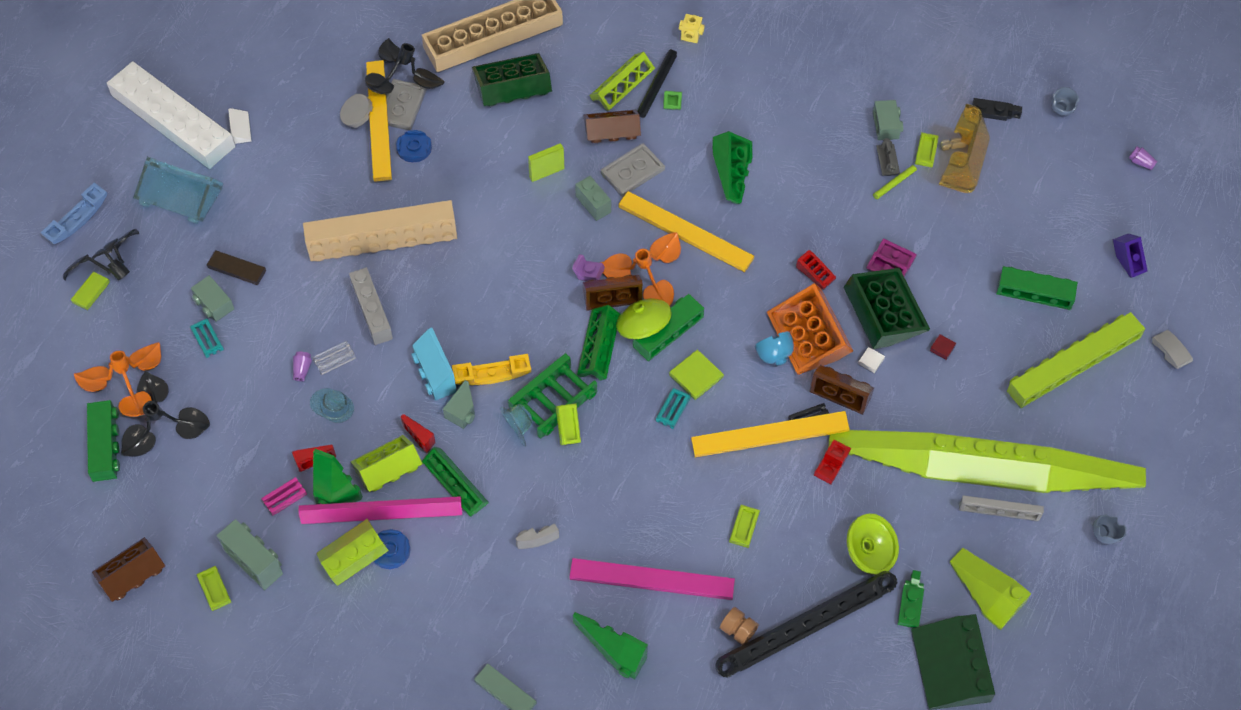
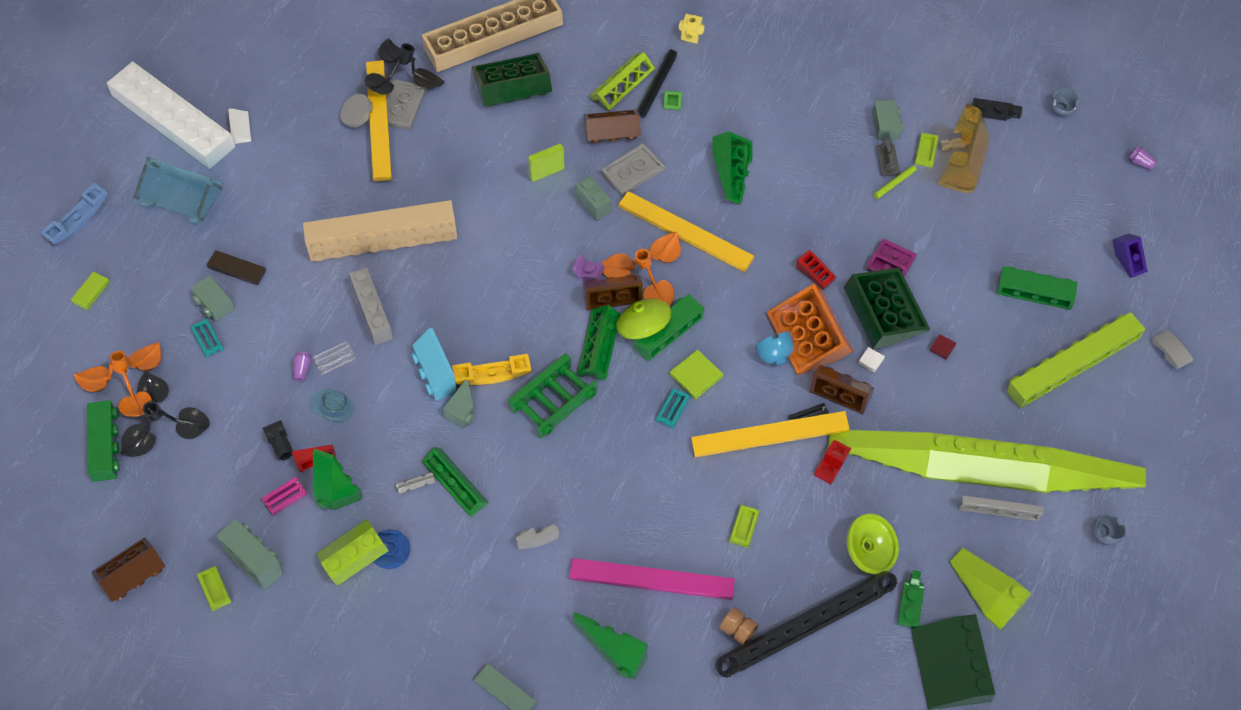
(116, 267): black plant -> none
(277, 437): none -> black piece
(380, 510): dark pink tile -> none
(386, 463): lime slope -> none
(413, 146): blue tile -> none
(415, 482): none -> light grey axle
(419, 433): red slope -> none
(518, 419): clear light blue piece -> none
(568, 424): lime tile -> none

